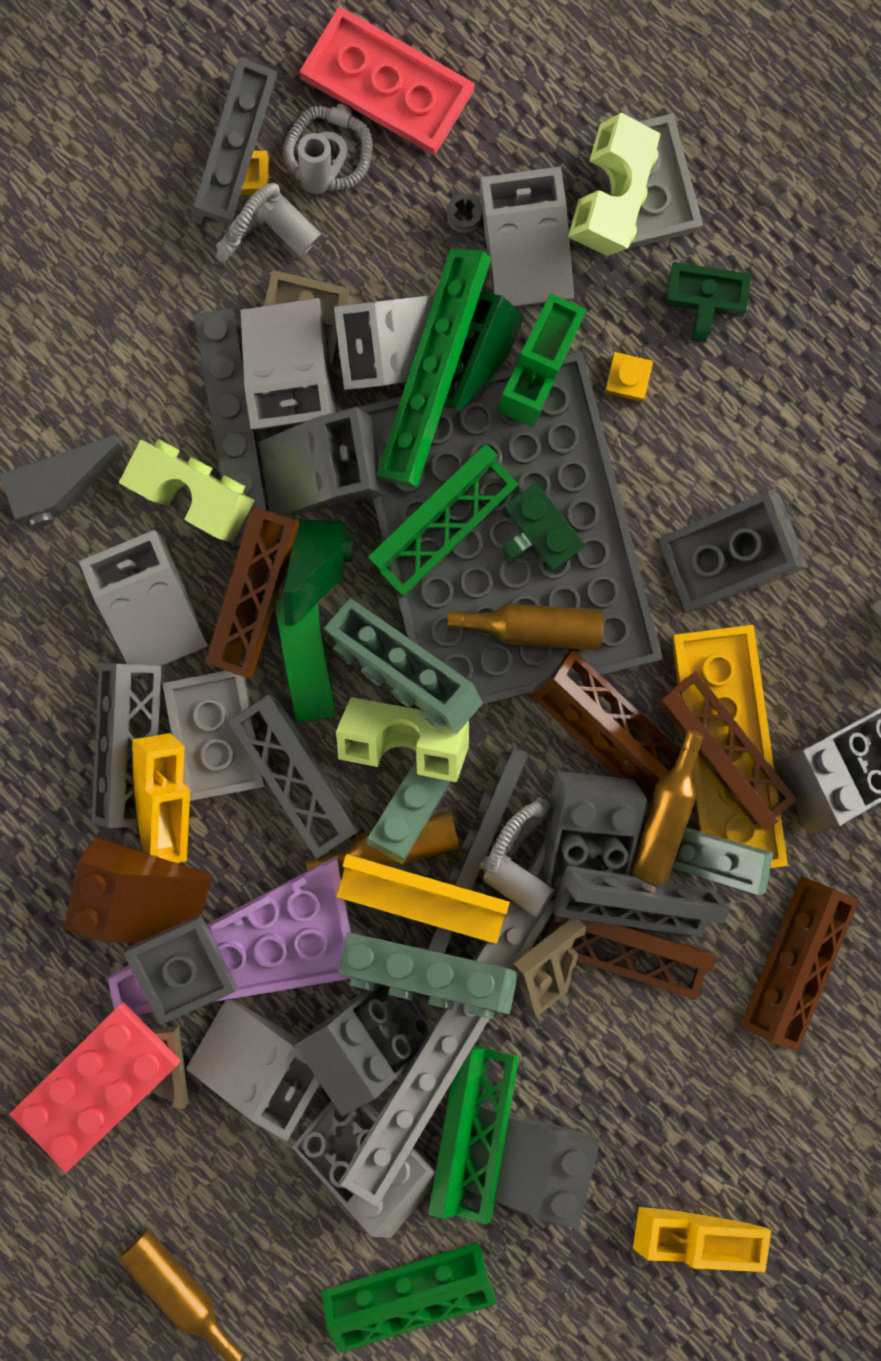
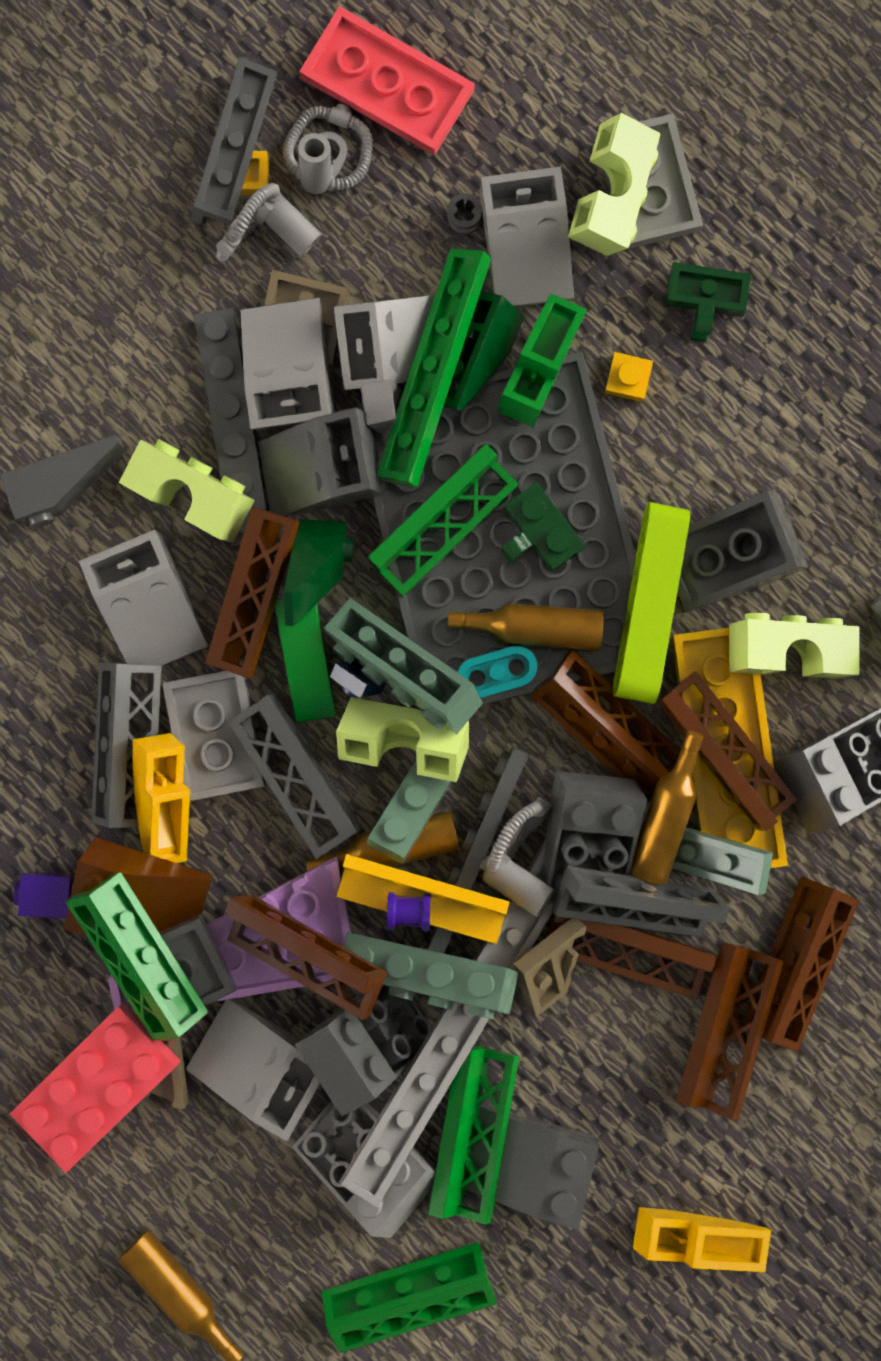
(43, 894): none -> dark purple brick
(137, 958): none -> green fence
(310, 948): none -> reddish brown fence
(354, 681): none -> dark blue plate
(380, 403): none -> light grey slope
(408, 911): none -> dark purple bush
(496, 672): none -> teal plate
(651, 603): none -> lime beam
(716, 1028): none -> reddish brown fence
(825, 648): none -> yellowish green arch

